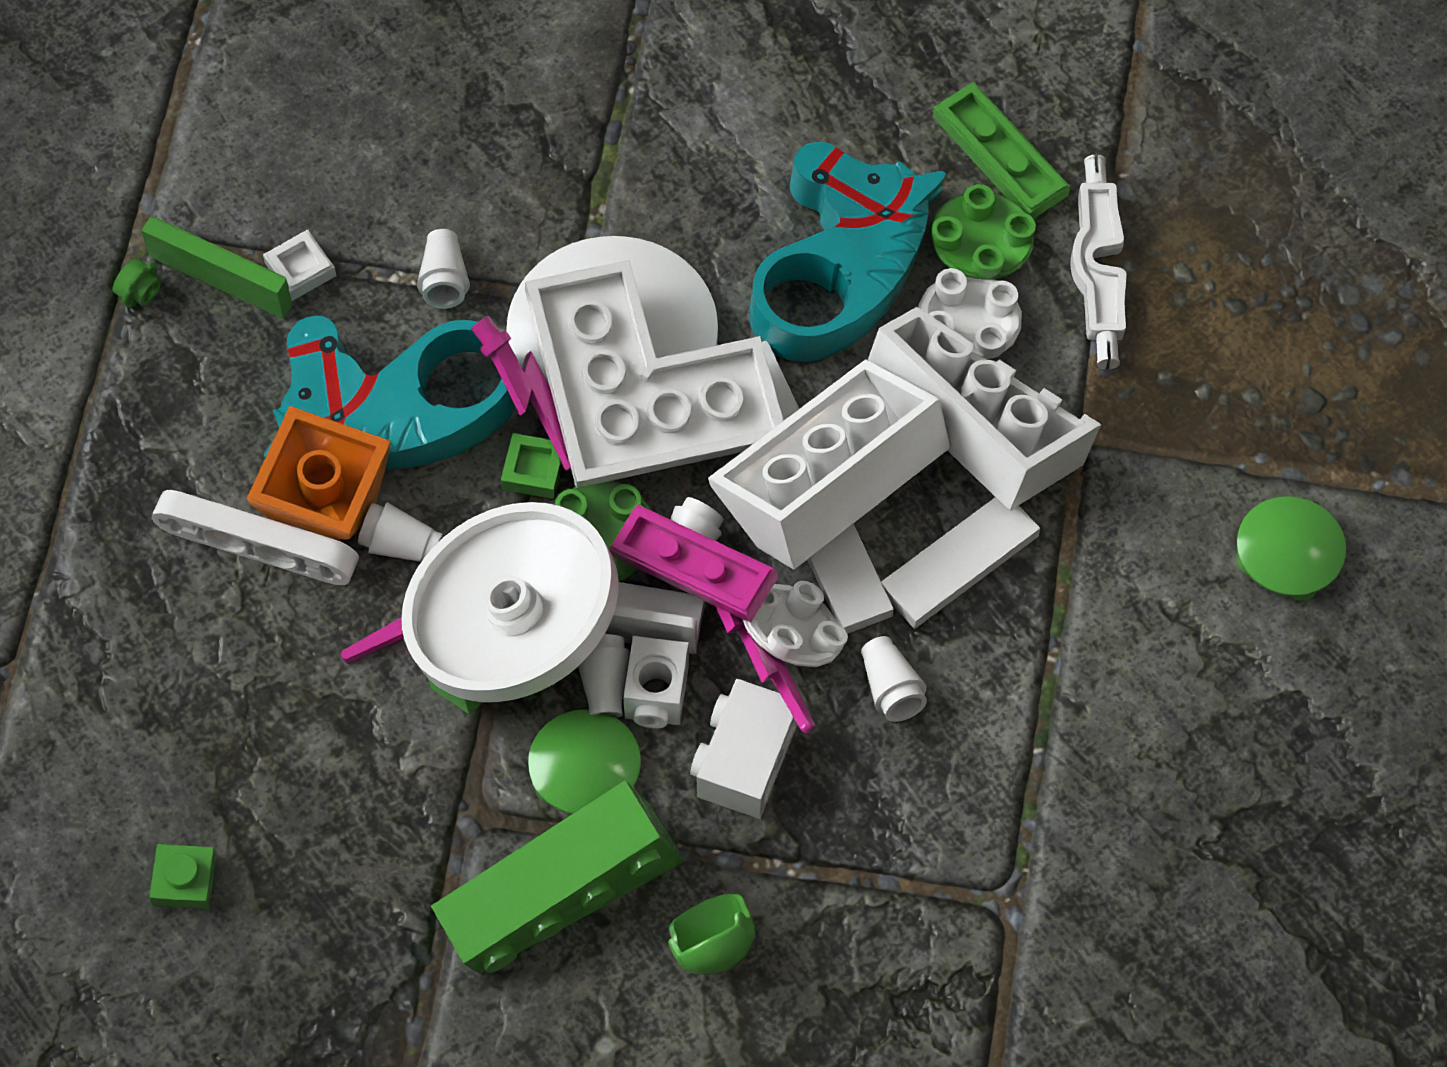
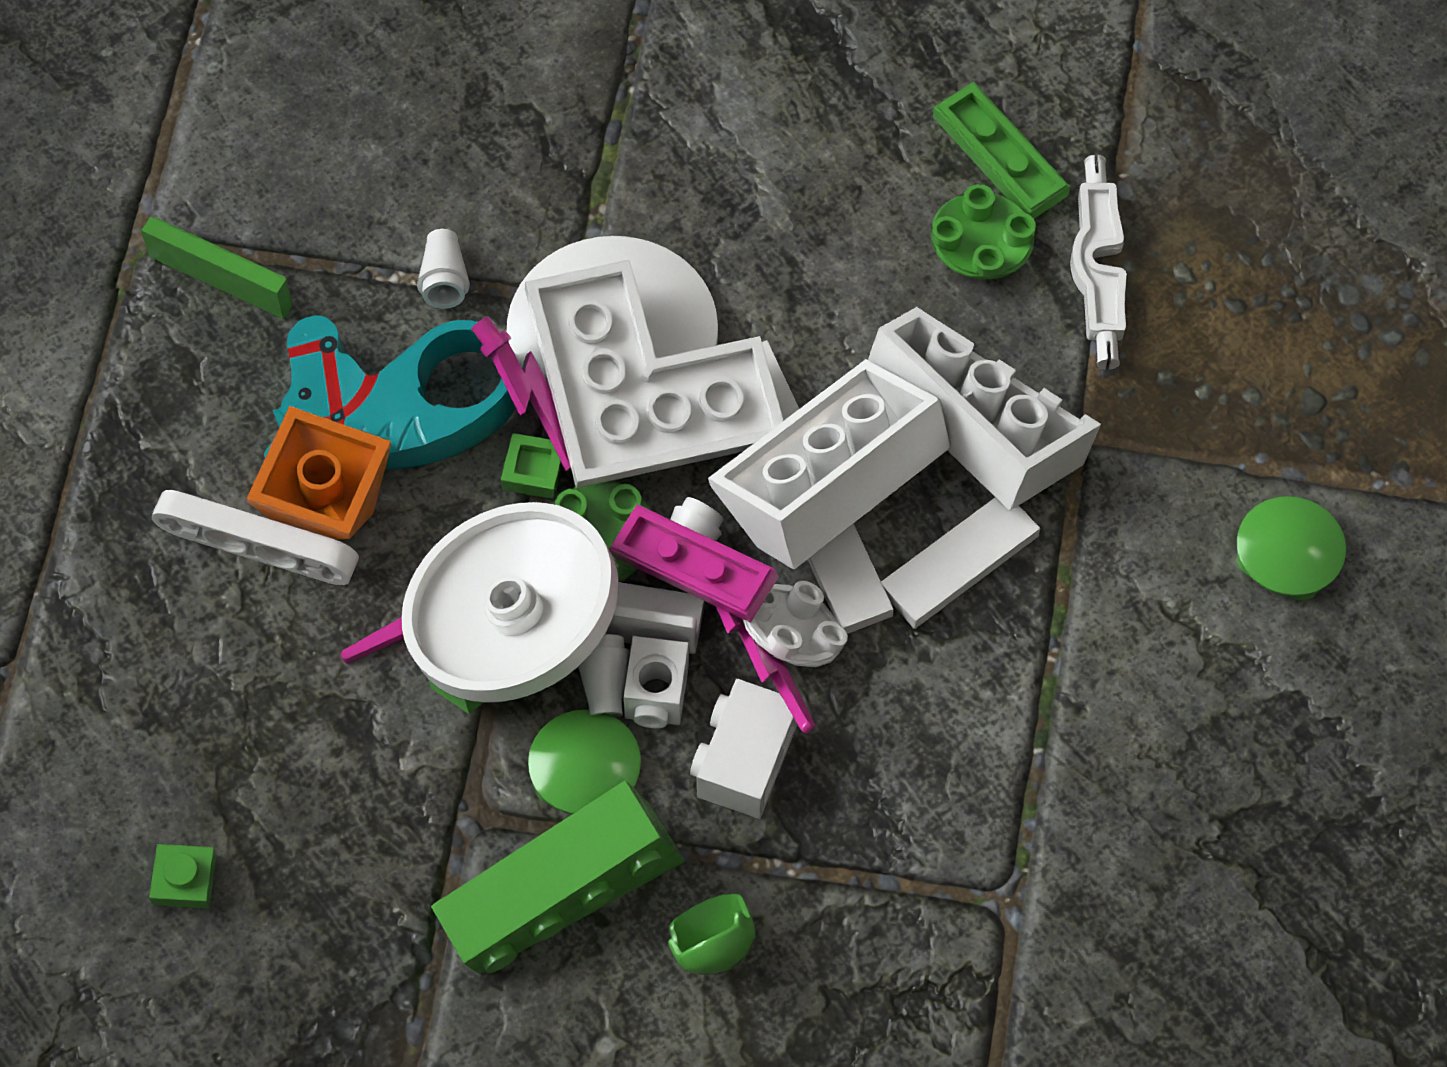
(137, 283): bright green plate -> none
(301, 263): white tile -> none
(396, 534): white cone -> none
(865, 253): teal animal -> none
(892, 680): white cone -> none
(976, 309): white dish -> none

